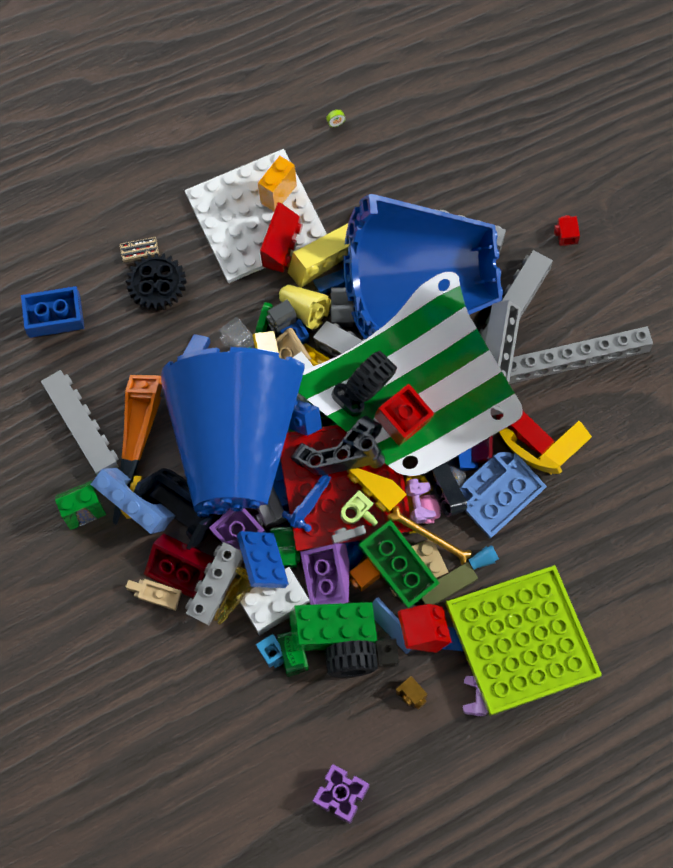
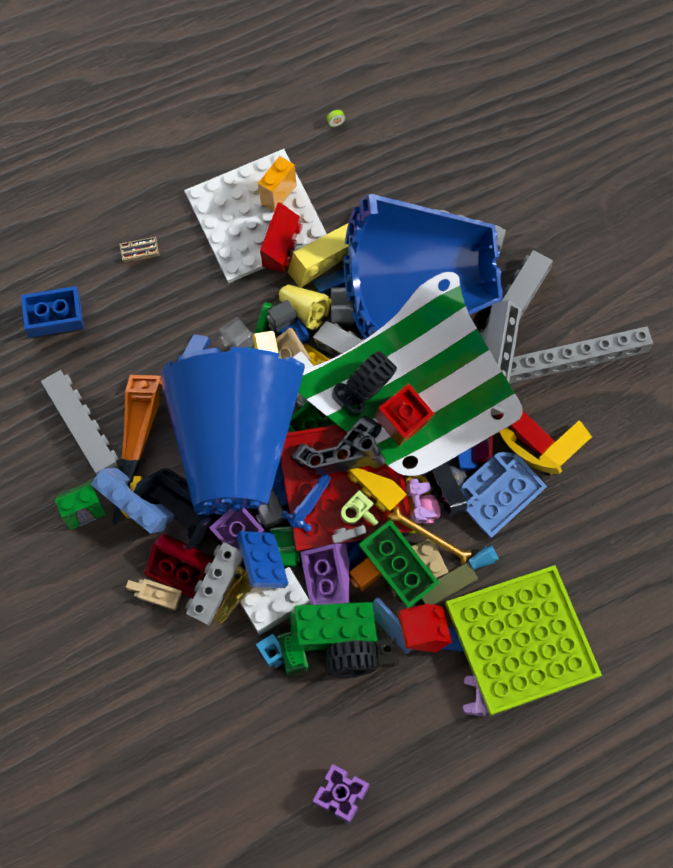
(155, 296): black gear -> none
(305, 418): blue brick -> none
(412, 693): pearl gold brick -> none
(567, 230): red brick -> none

